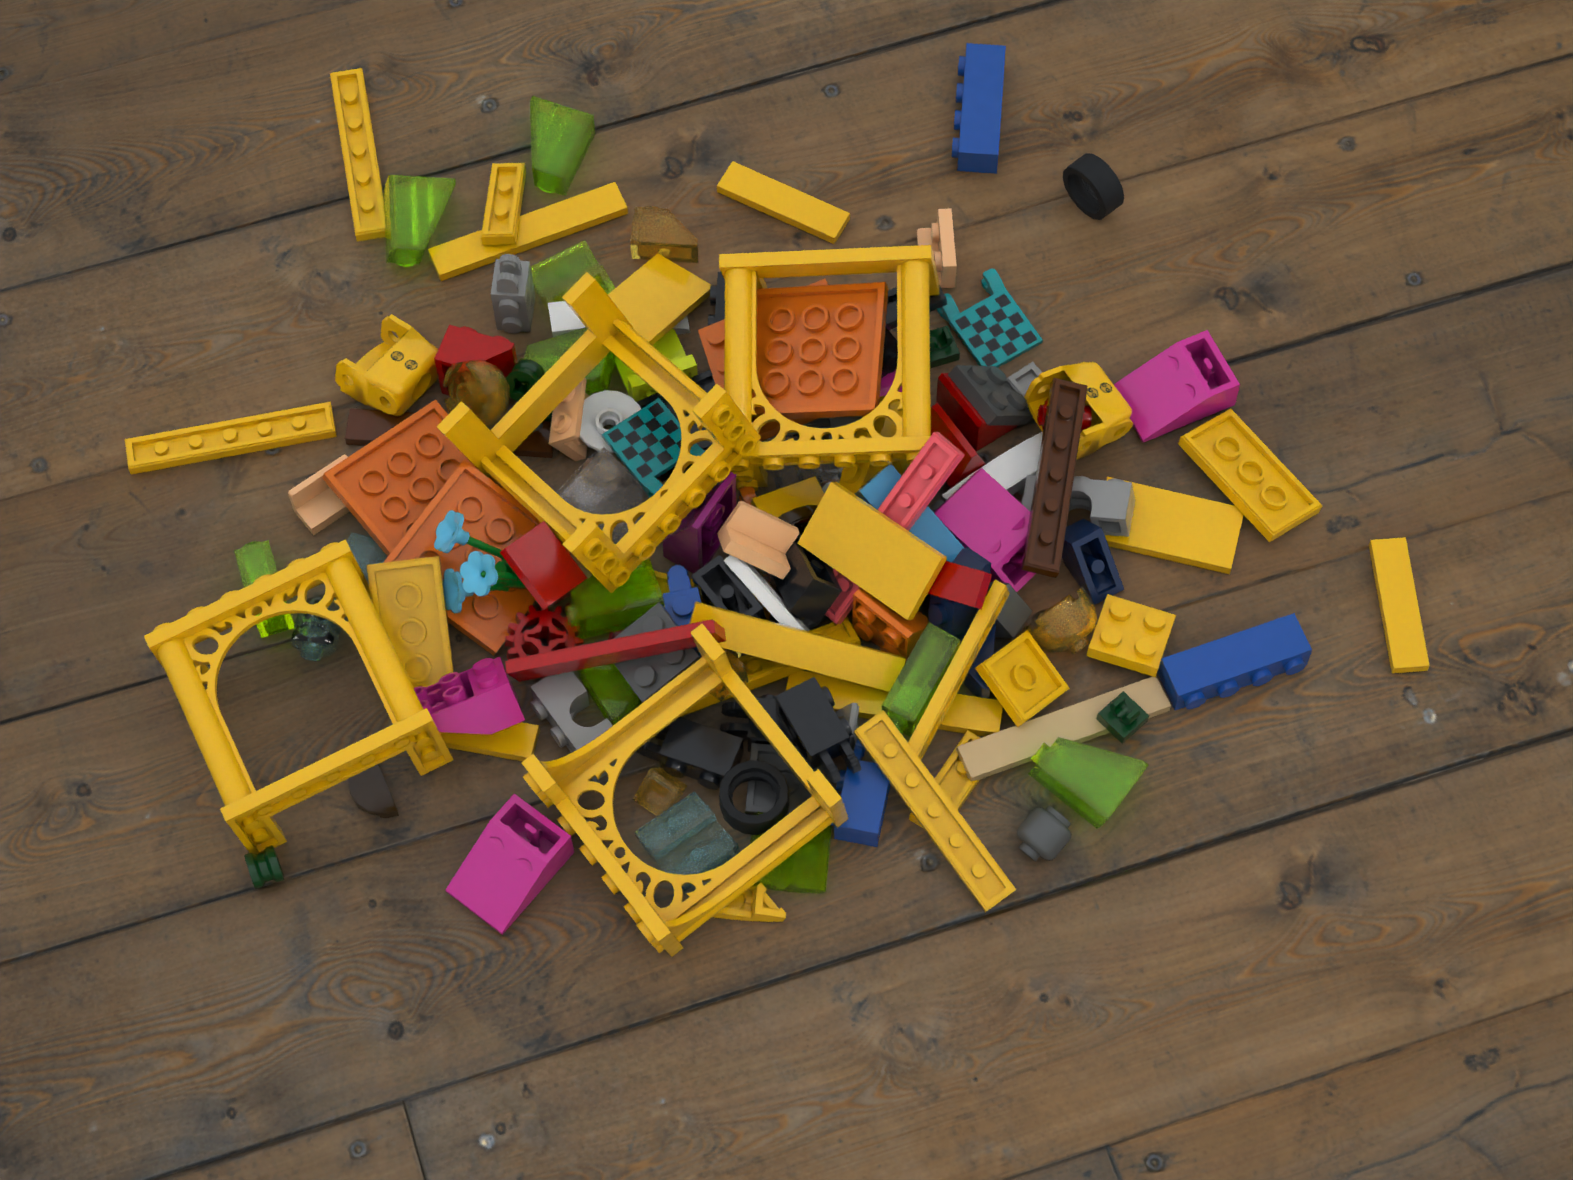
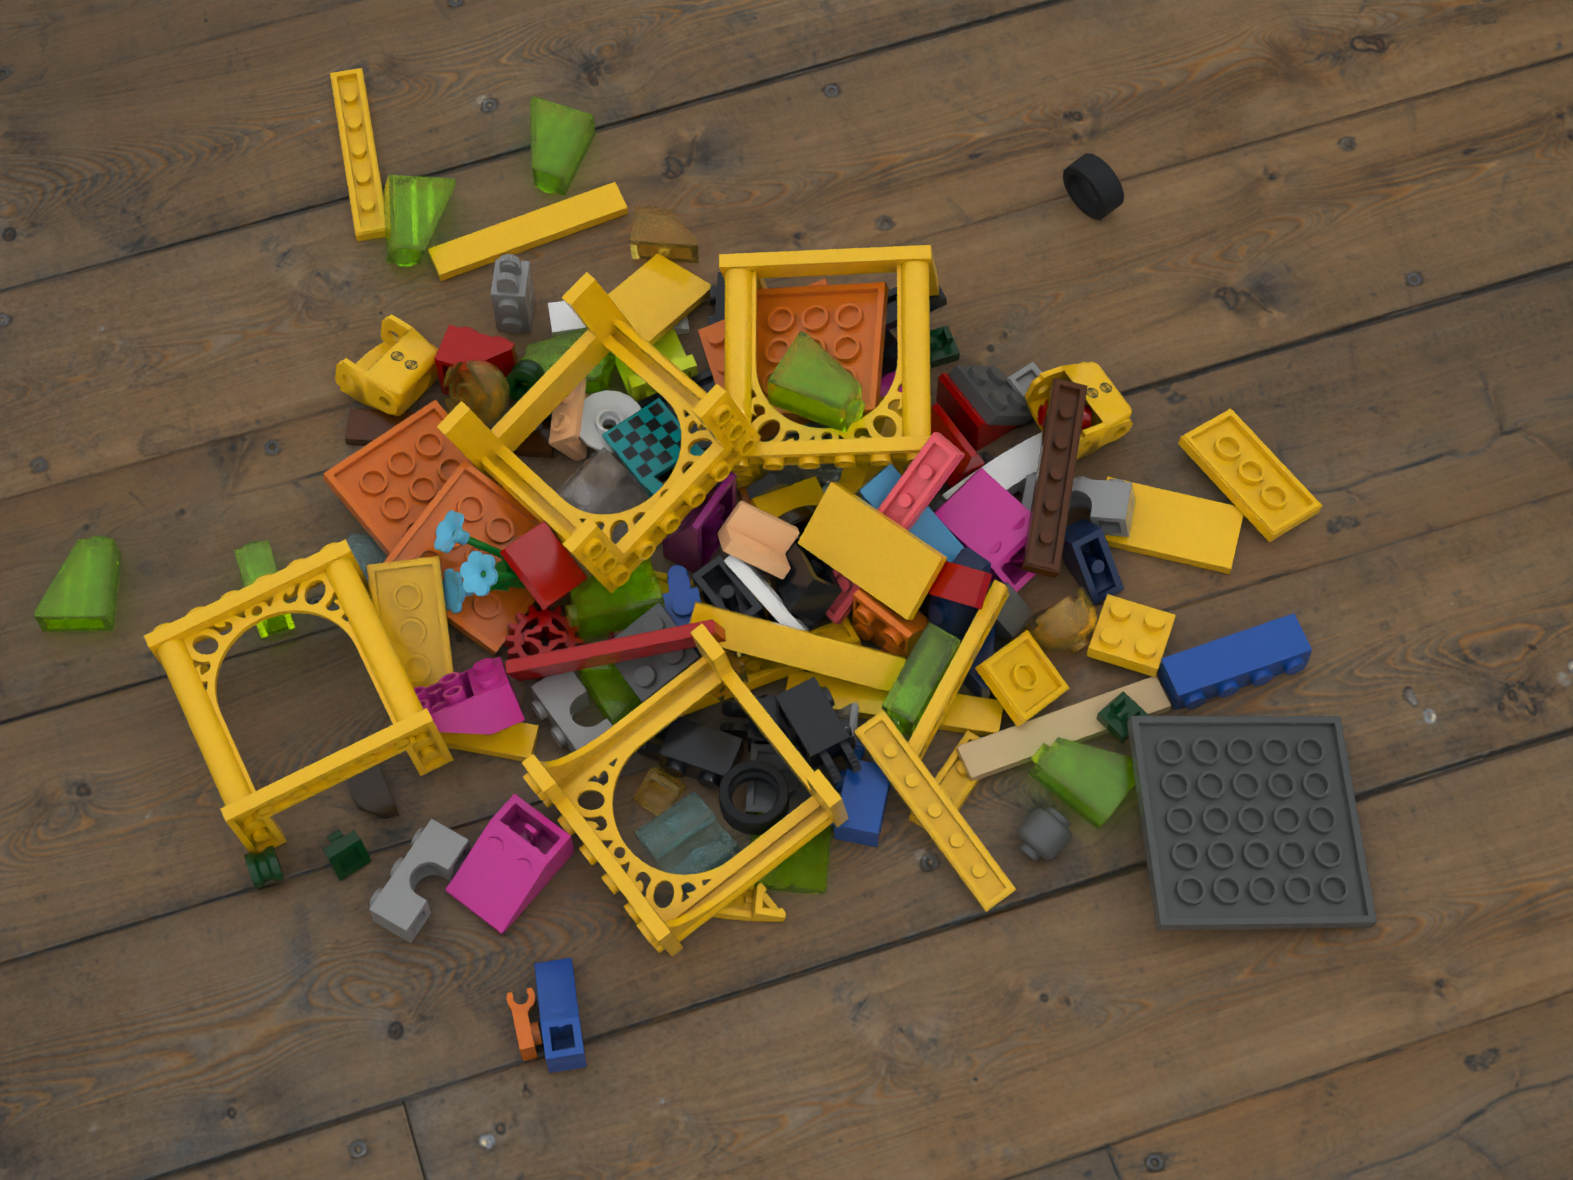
(84, 589): none -> clear neon green slope
(230, 438): yellow tile -> none
(315, 636): clear light blue head -> none
(316, 502): light nougat panel -> none
(346, 853): none -> dark green tile
(433, 852): none -> light grey arch
(503, 203): yellow tile -> none
(527, 1032): none -> orange plate
(560, 1015): none -> blue slope
(561, 271): clear neon green slope -> none
(770, 483): none -> dark grey tile
(783, 202): yellow tile -> none
(815, 386): none -> clear neon green slope
(941, 239): light nougat bracket -> none
(981, 108): blue brick -> none
(994, 327): teal flag -> none
(1179, 387): dark pink slope -> none
(1249, 823): none -> dark grey plate
(1398, 605): yellow tile -> none

